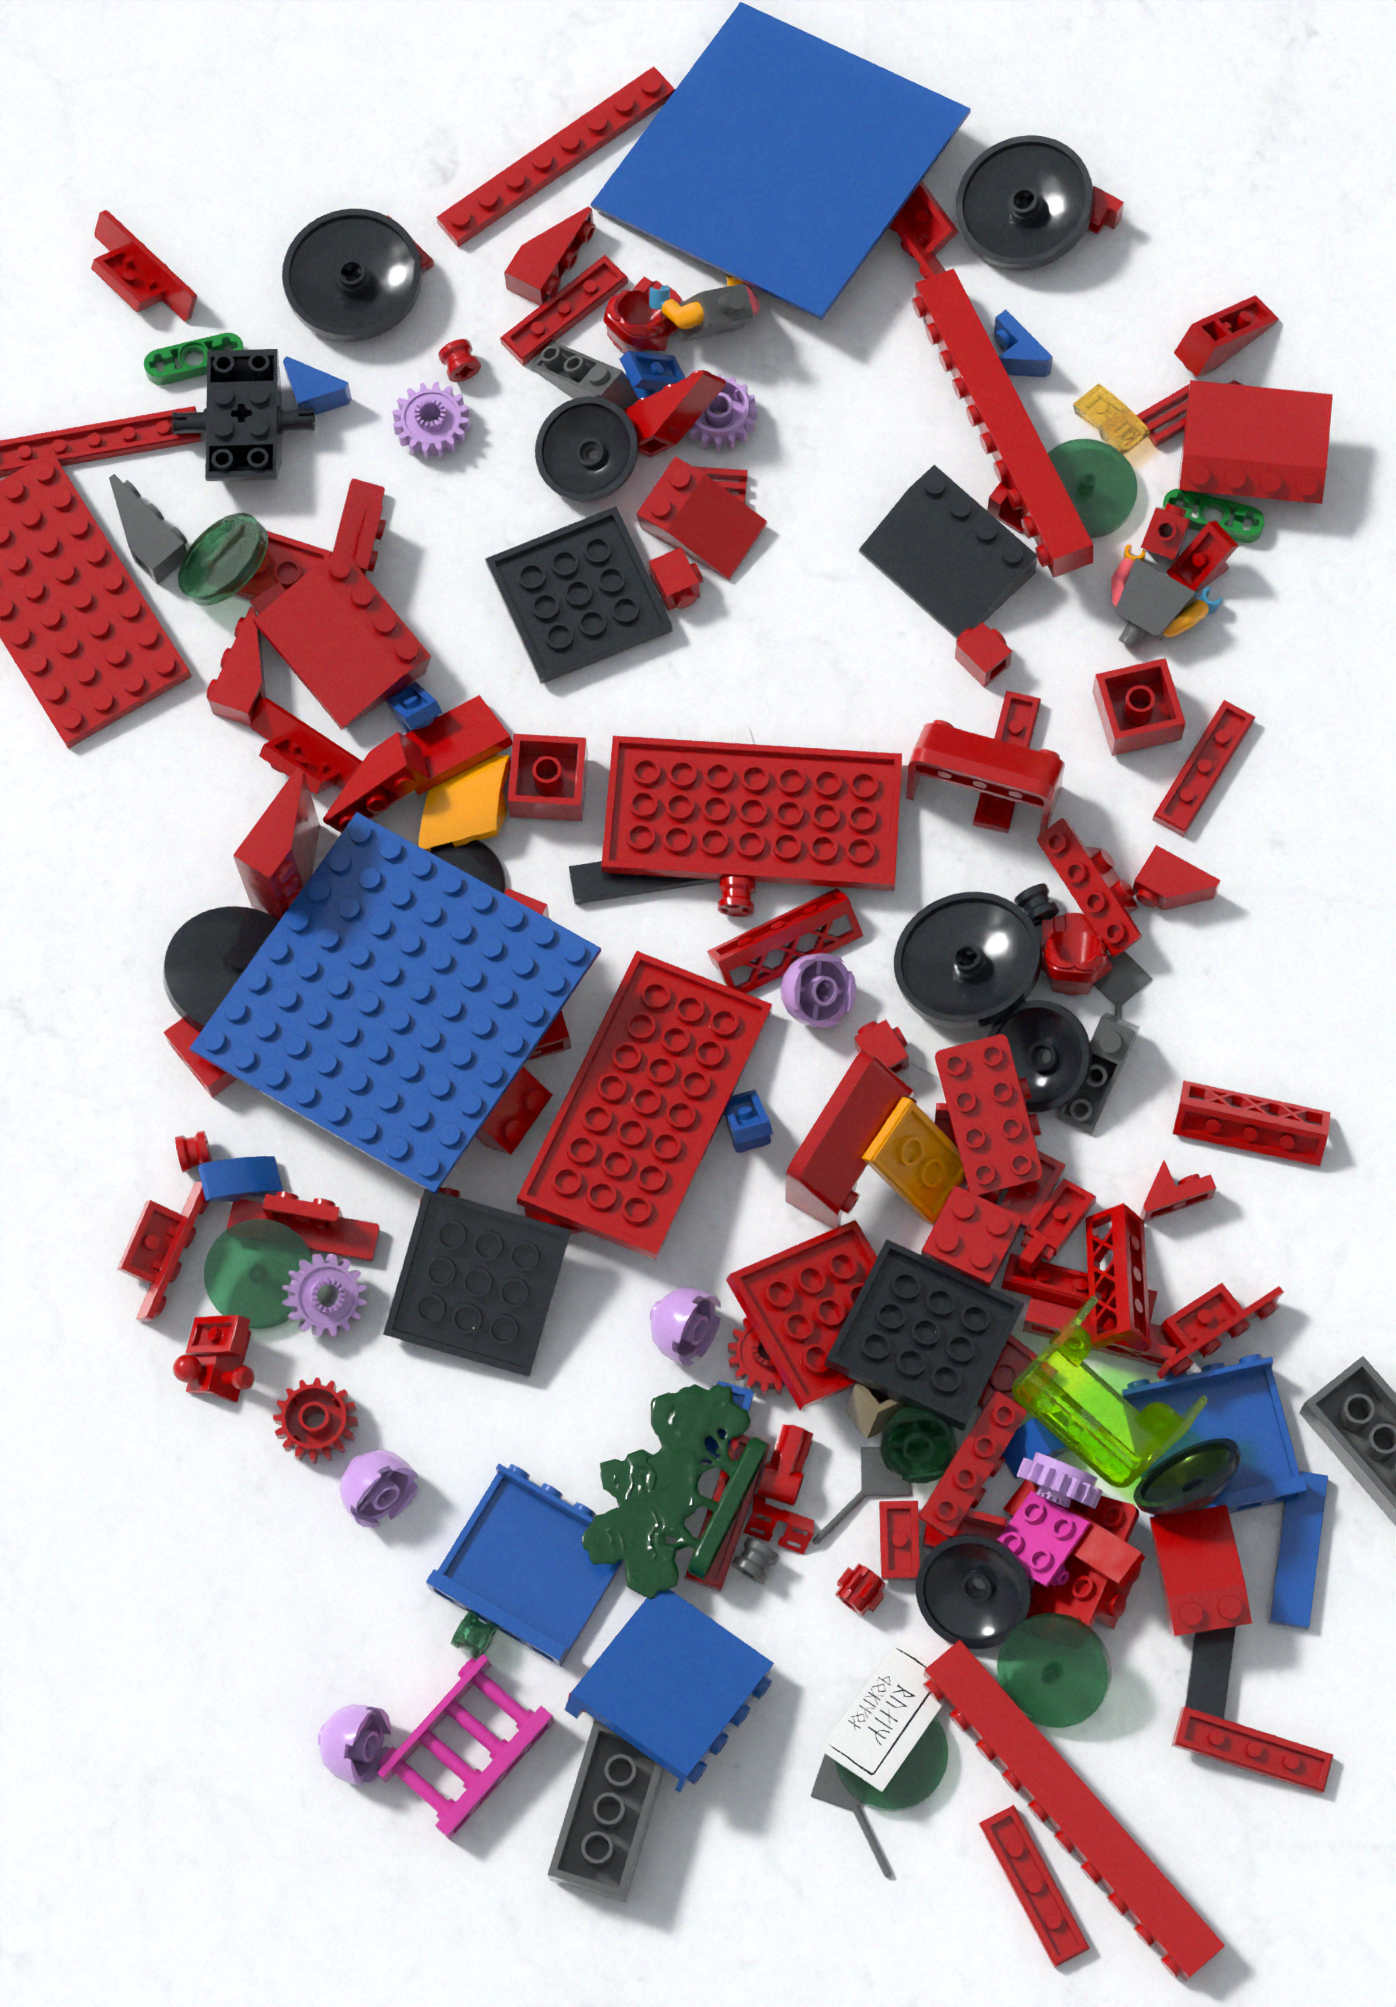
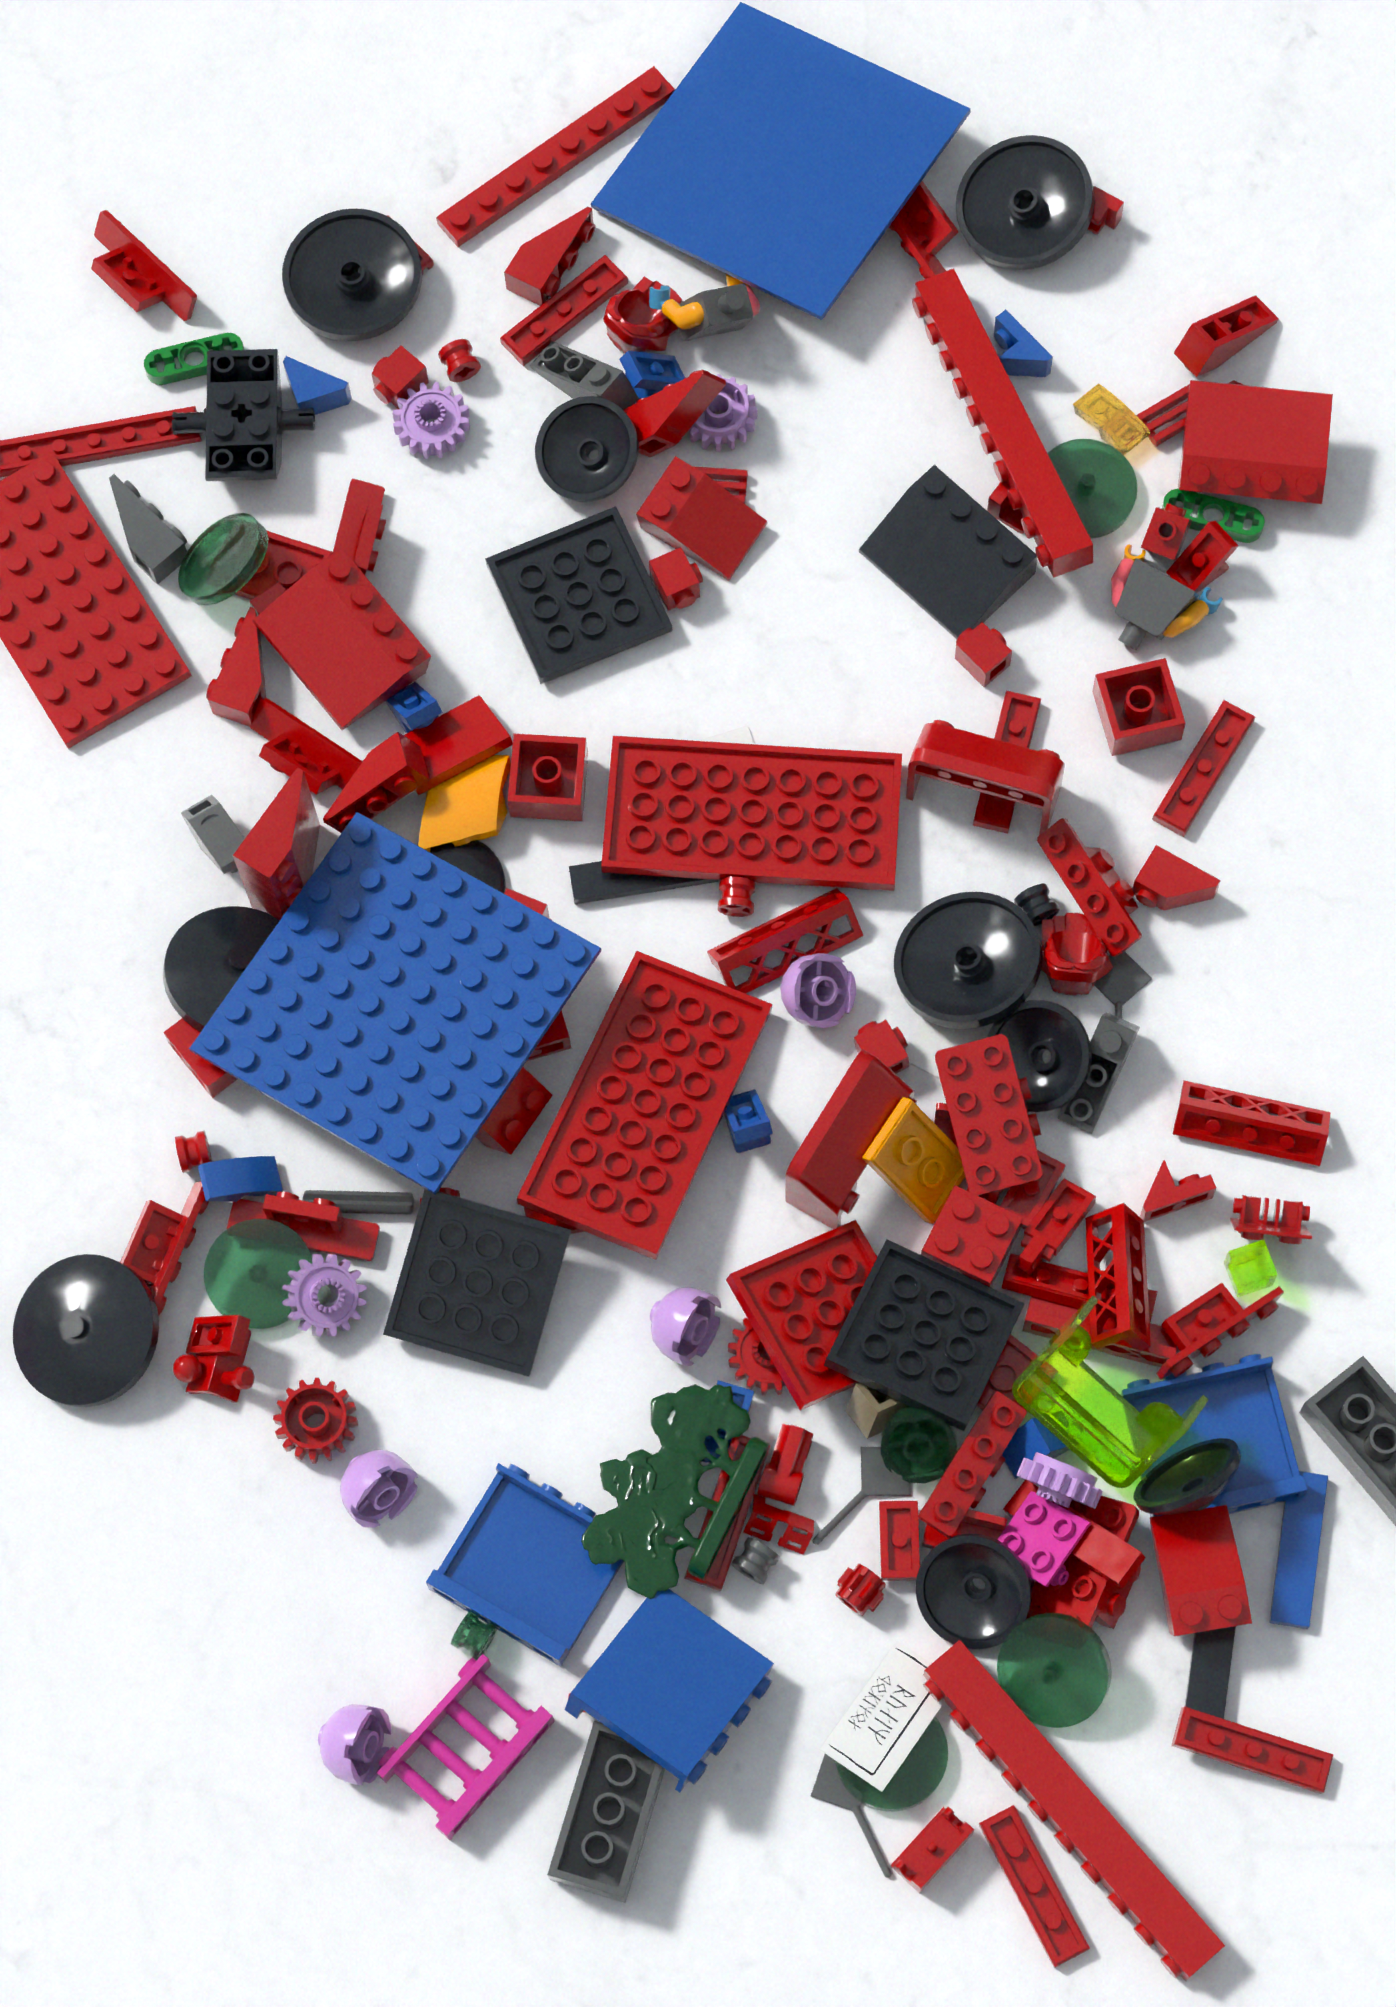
(85, 1330): none -> black dish
(214, 832): none -> dark grey slope
(366, 1201): none -> dark grey axle
(397, 374): none -> red brick
(932, 1849): none -> red hinge
(1250, 1268): none -> clear neon green panel
(1287, 1230): none -> red hinge

